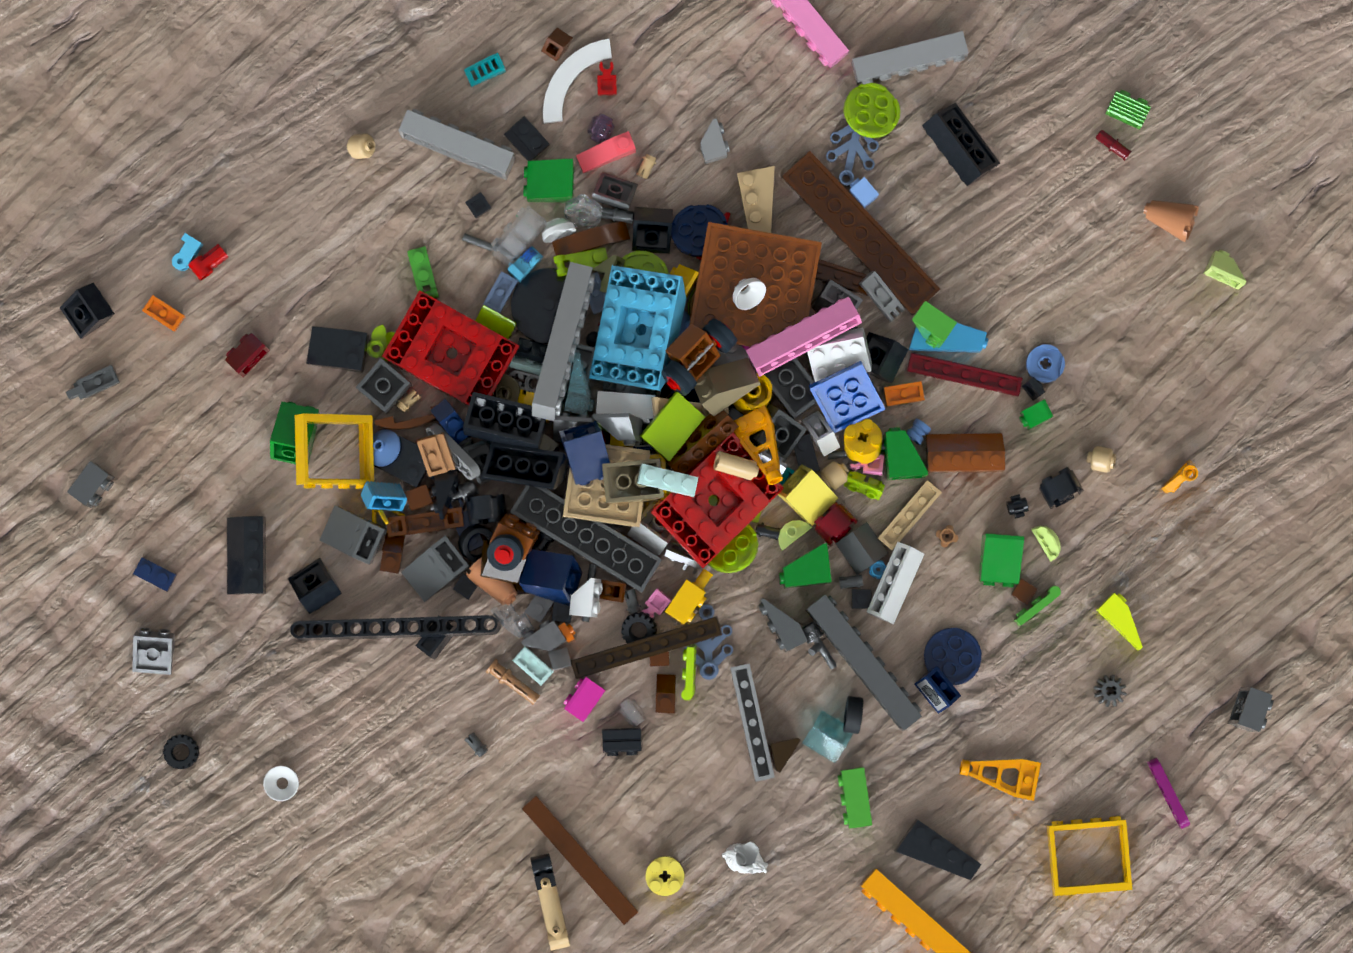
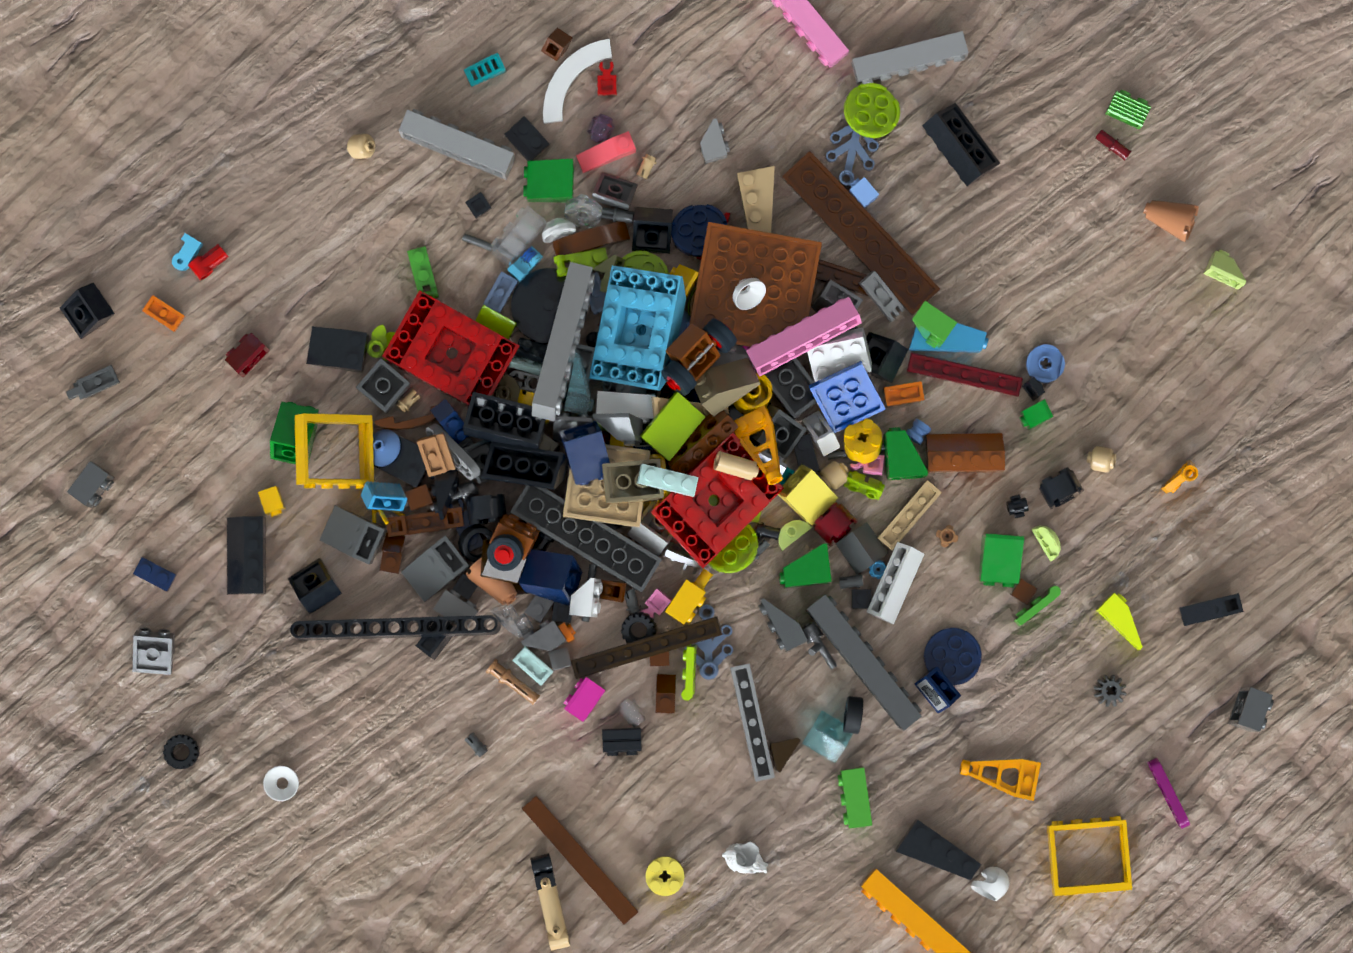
(272, 501): none -> yellow brick
(451, 605): none -> light grey brick
(762, 546): none -> dark grey pin
(995, 884): none -> white helmet
(1211, 609): none -> black slope

